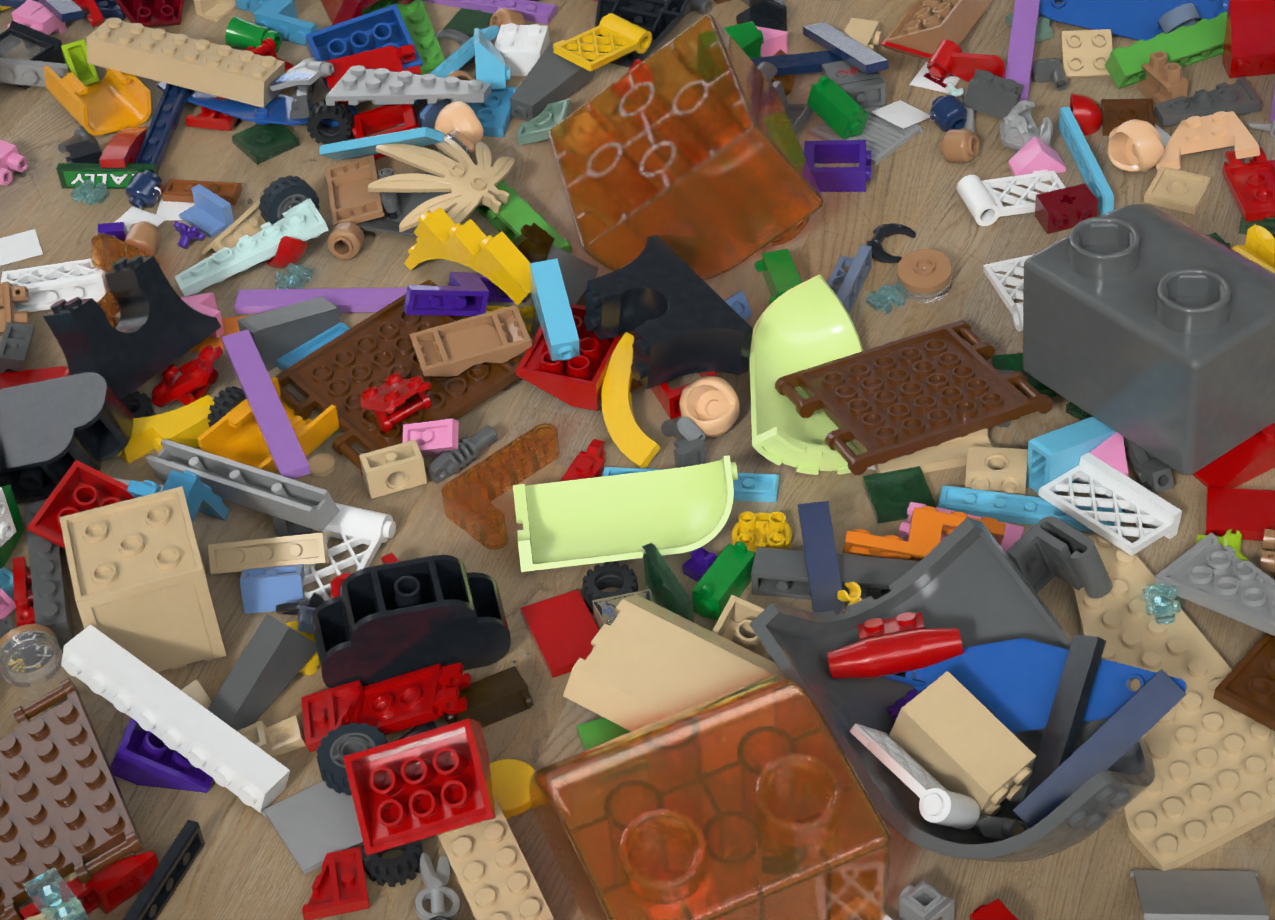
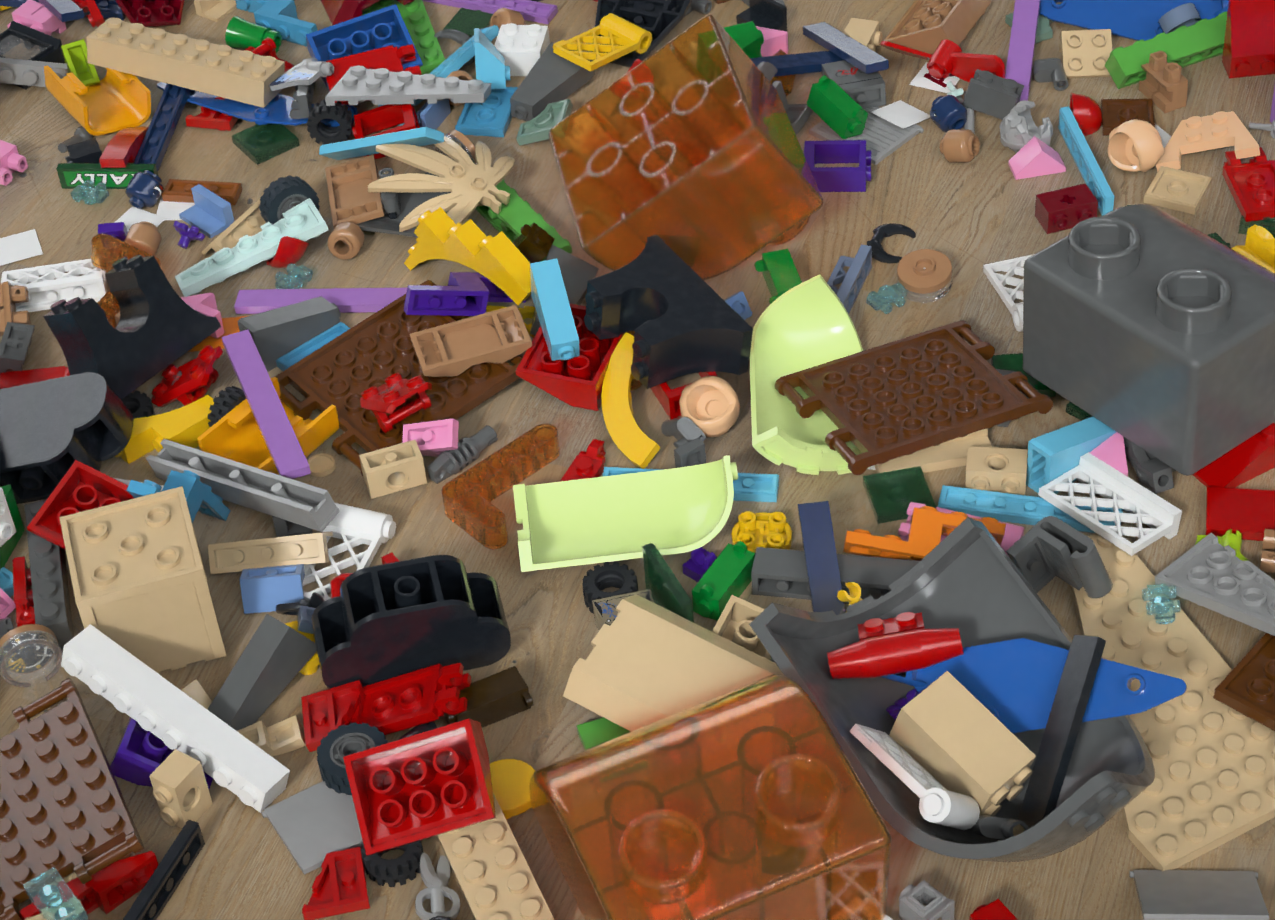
(180, 789): none -> tan brick
(462, 118): light nougat piece -> none
(561, 630): red tile -> none
(986, 203): white piece -> none
(1102, 747): dark blue tile -> none
(1227, 98): dark grey wing -> none

